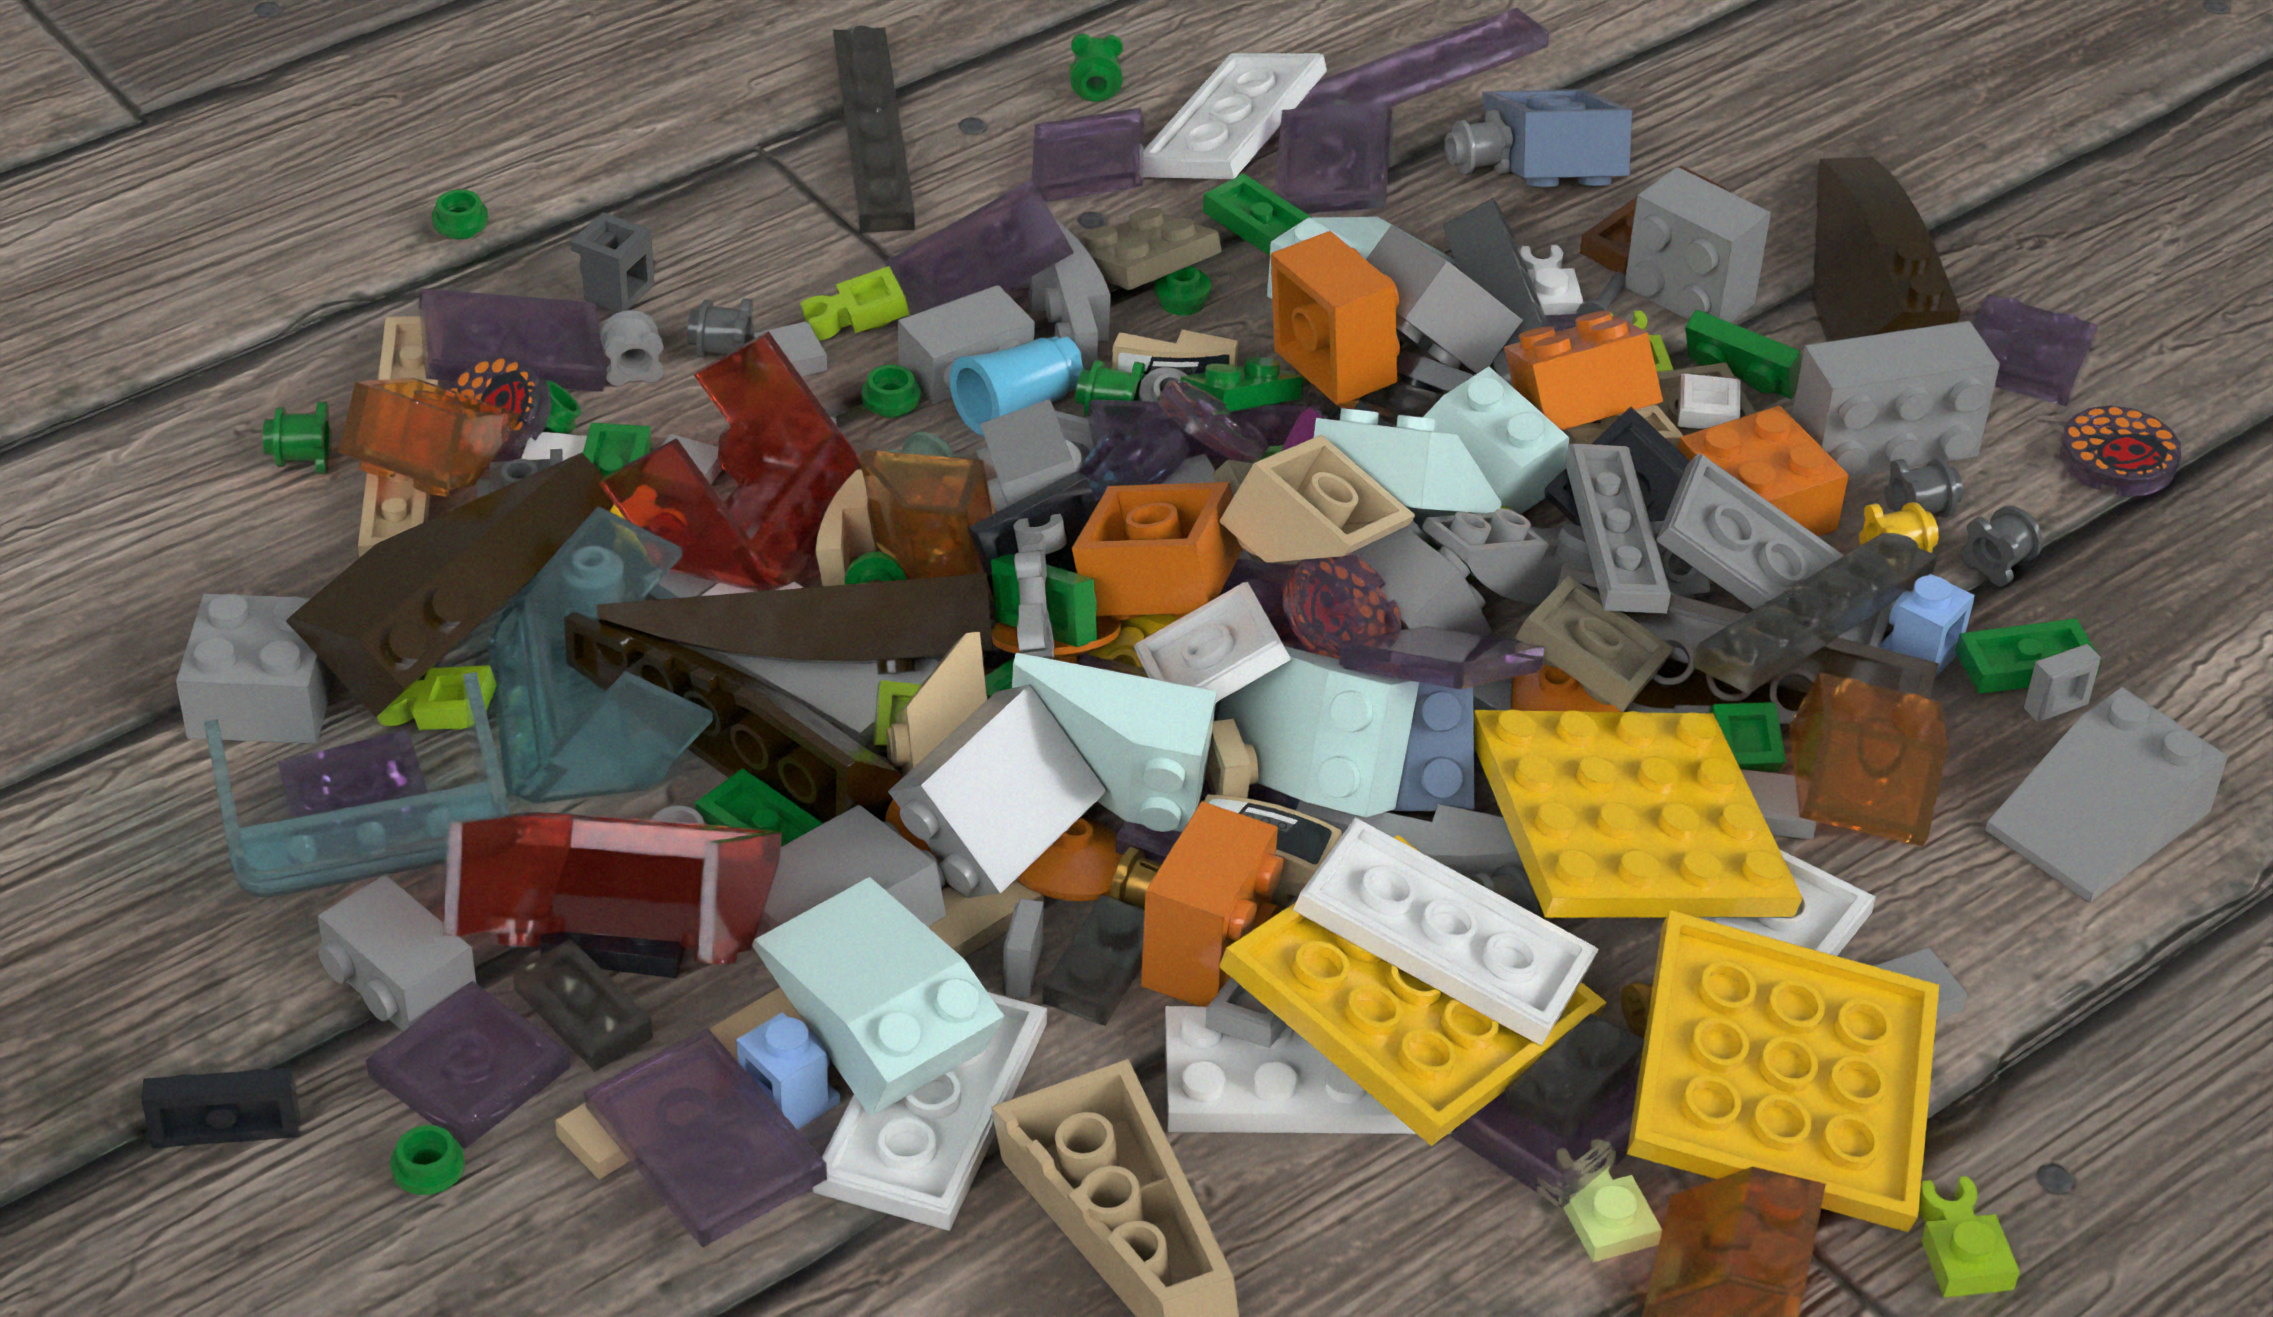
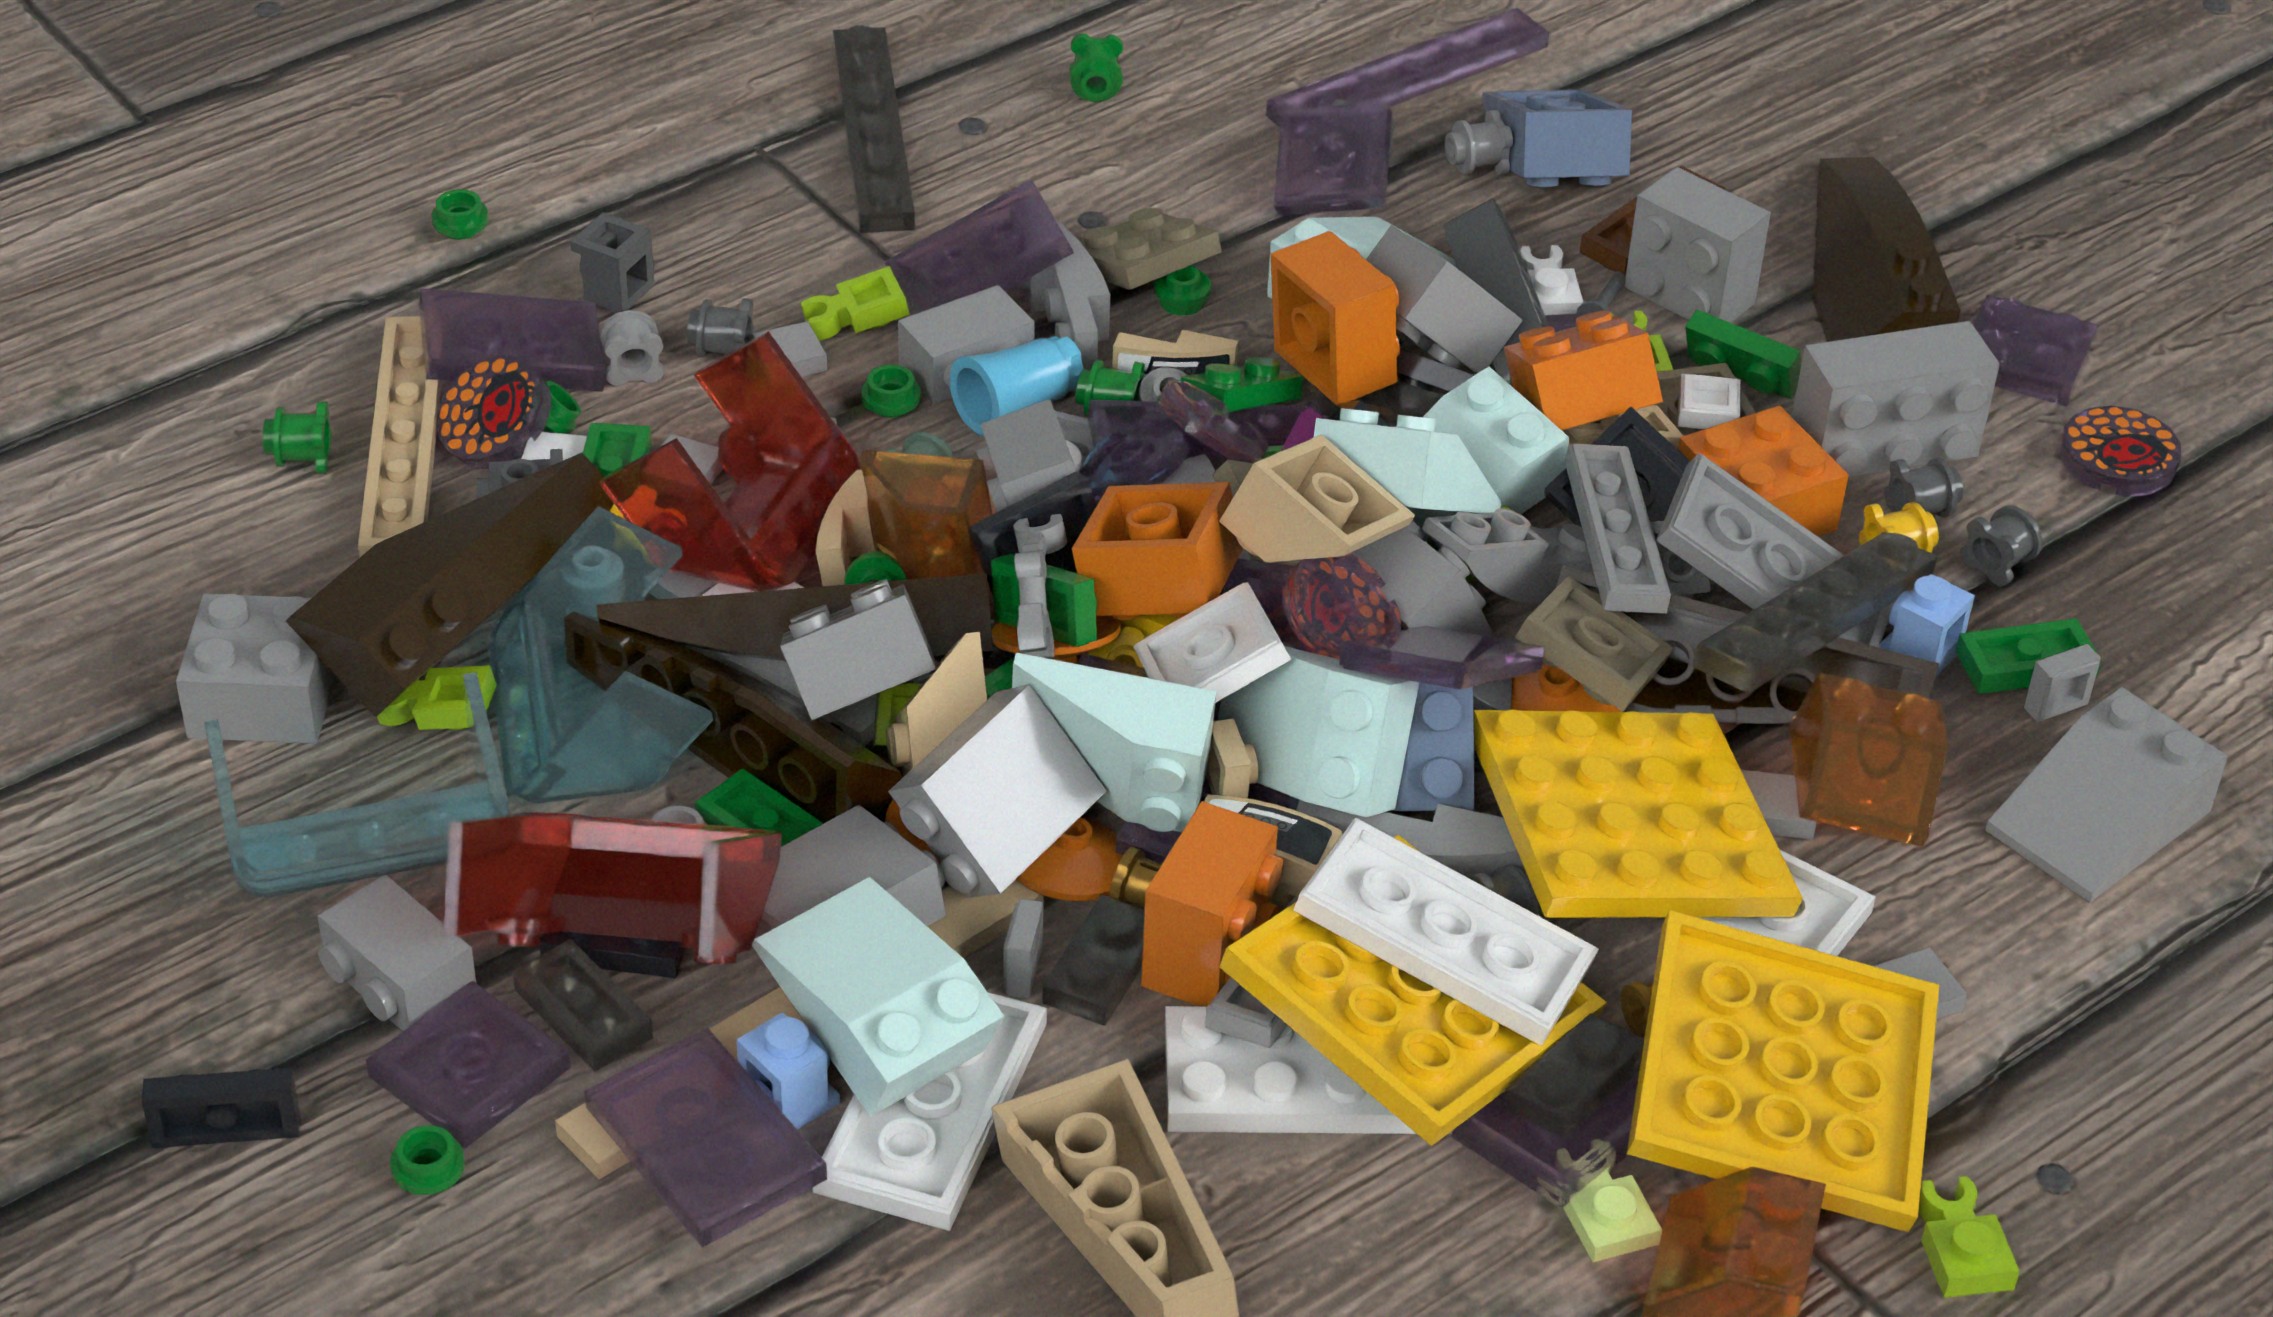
(352, 775): clear purple plate -> none
(423, 433): clear orange slope -> none
(856, 649): none -> light grey brick
(1089, 155): clear purple tile -> none
(1232, 115): white tile -> none
(1251, 211): green plate -> none
(1752, 734): green plate -> none

